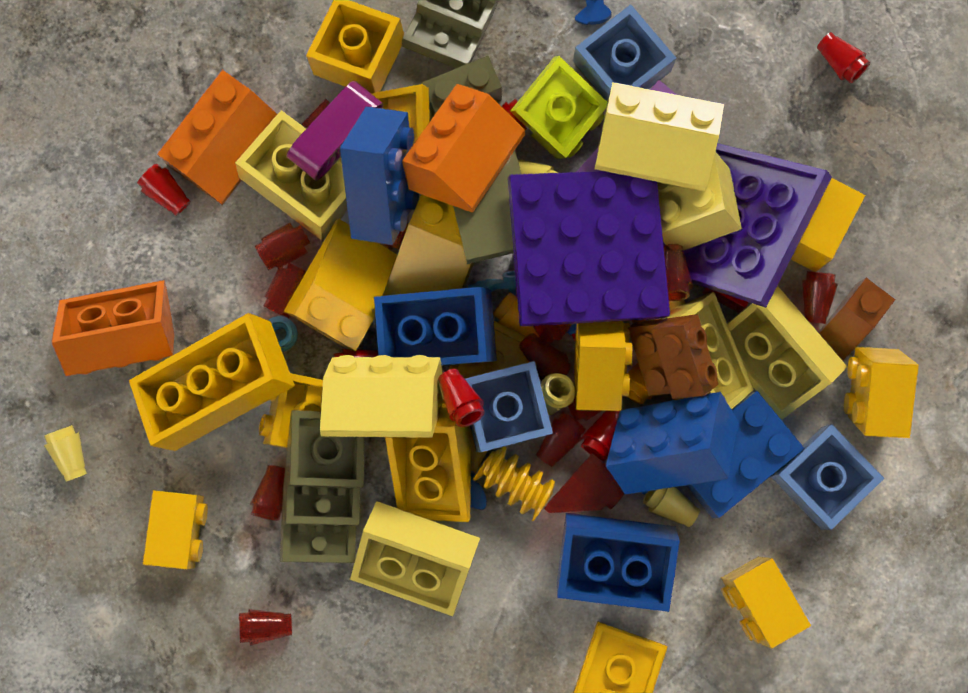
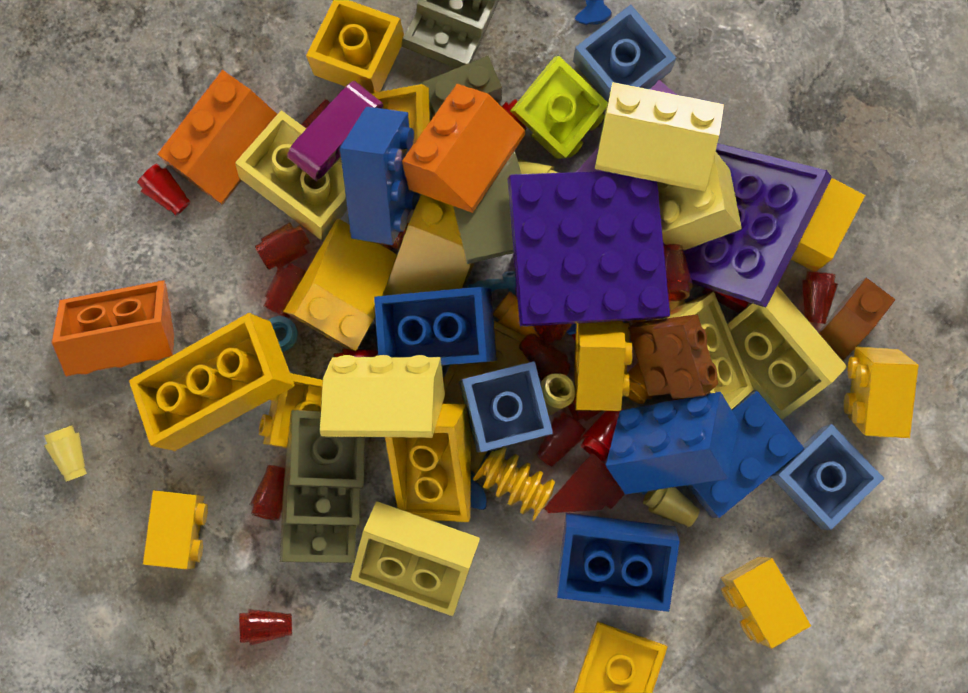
(461, 400): red cone -> none
(843, 57): red cone -> none

